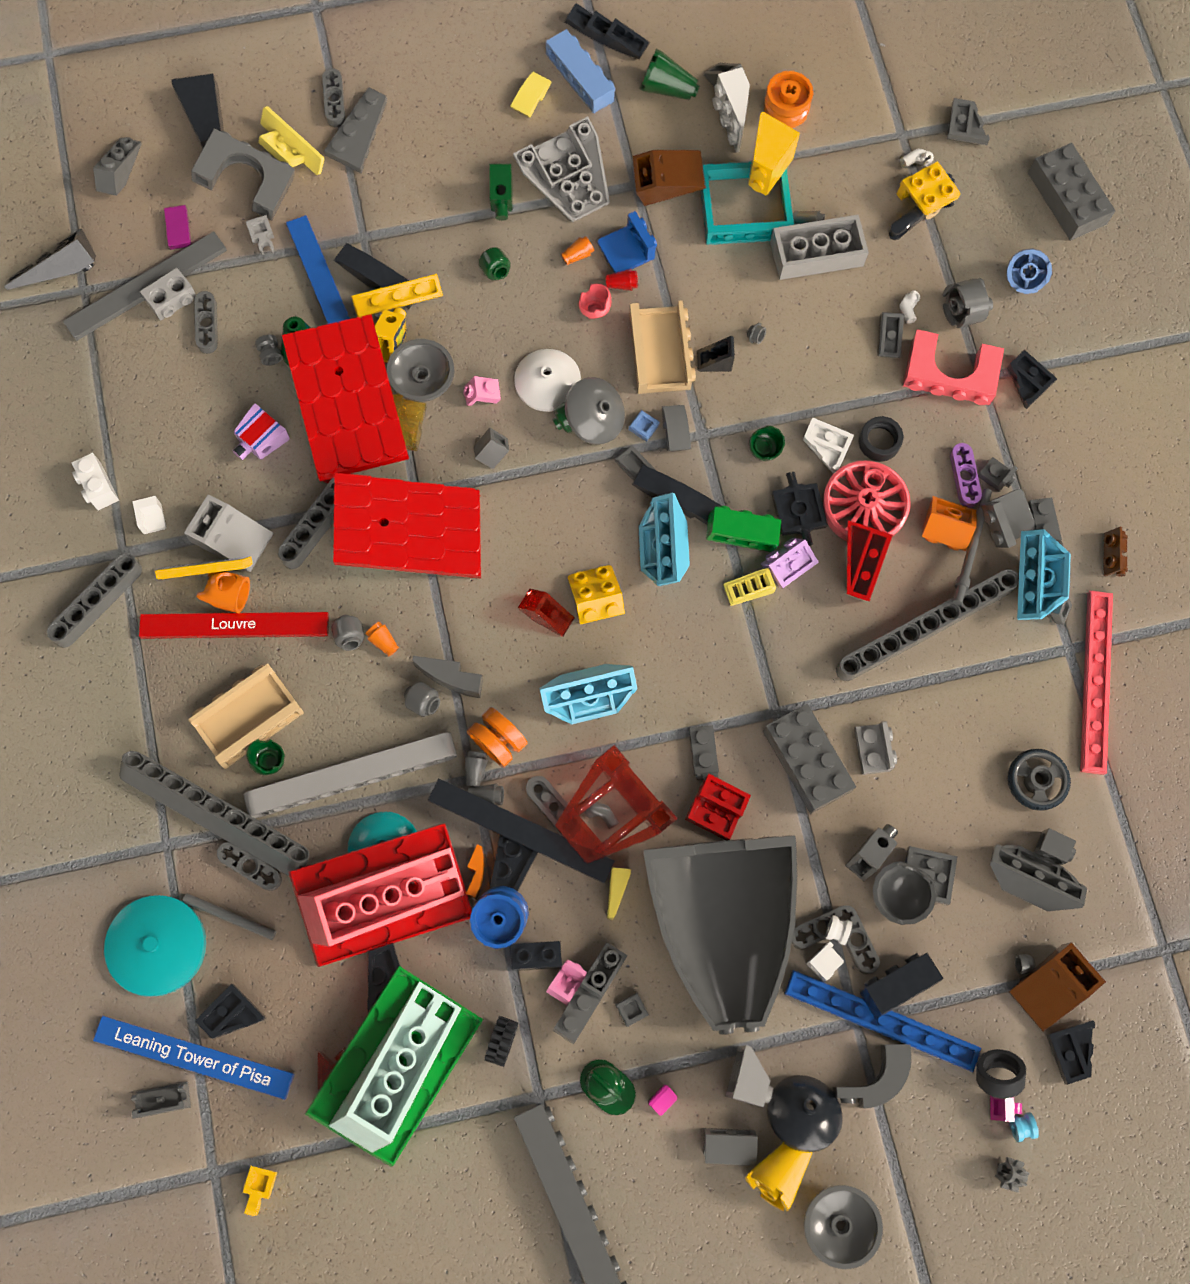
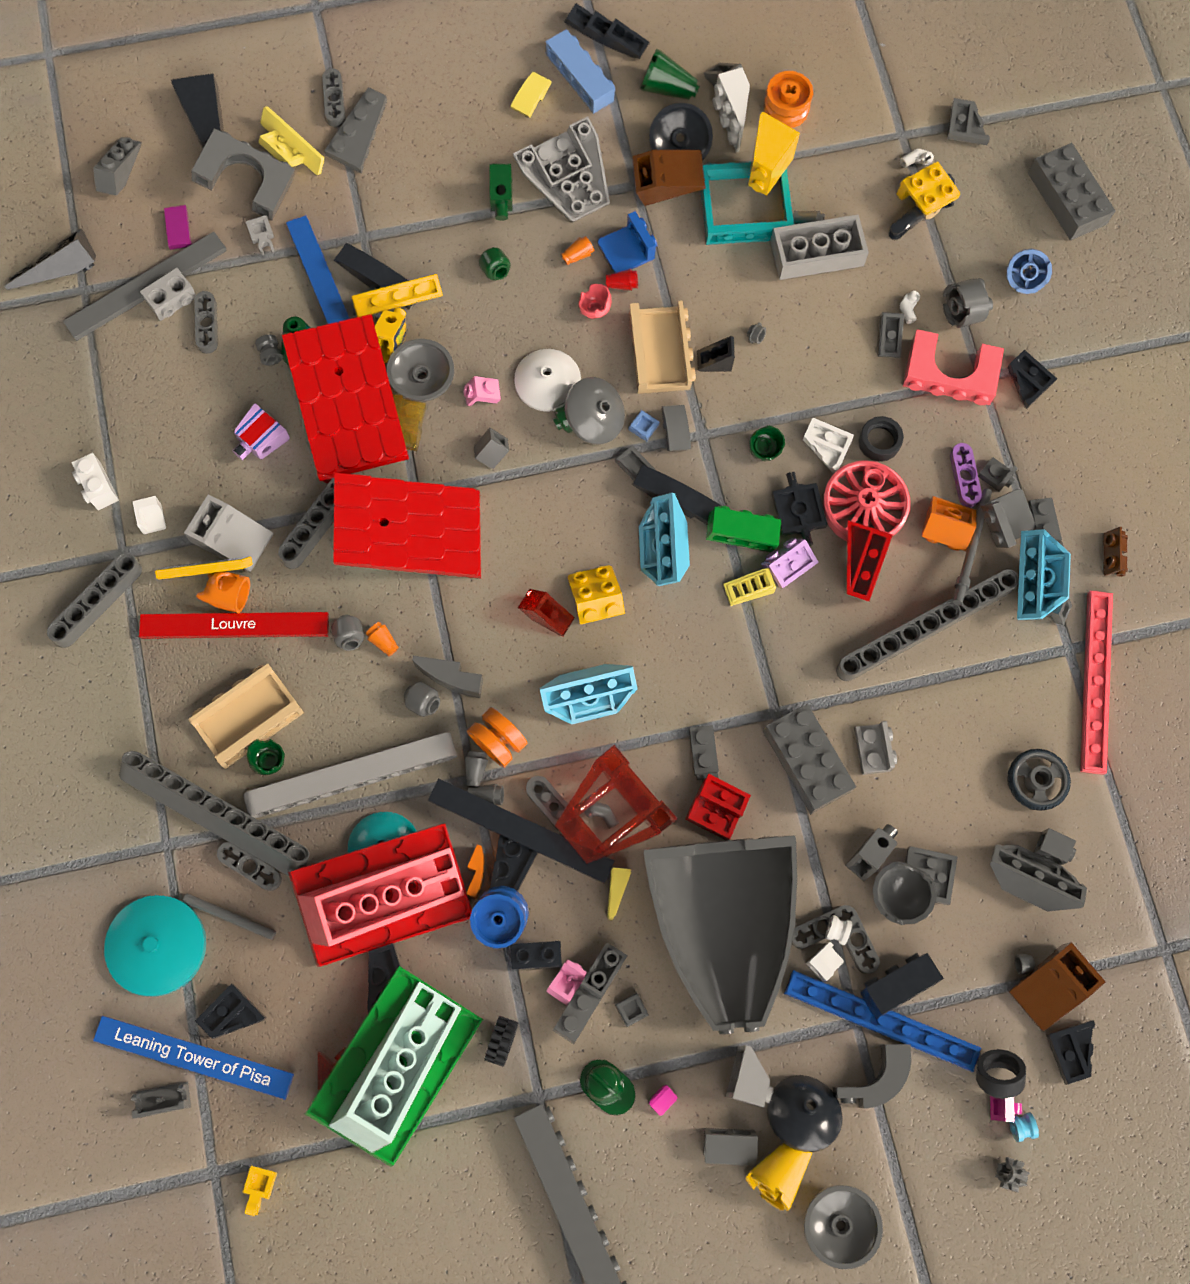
(684, 120): none -> black dish

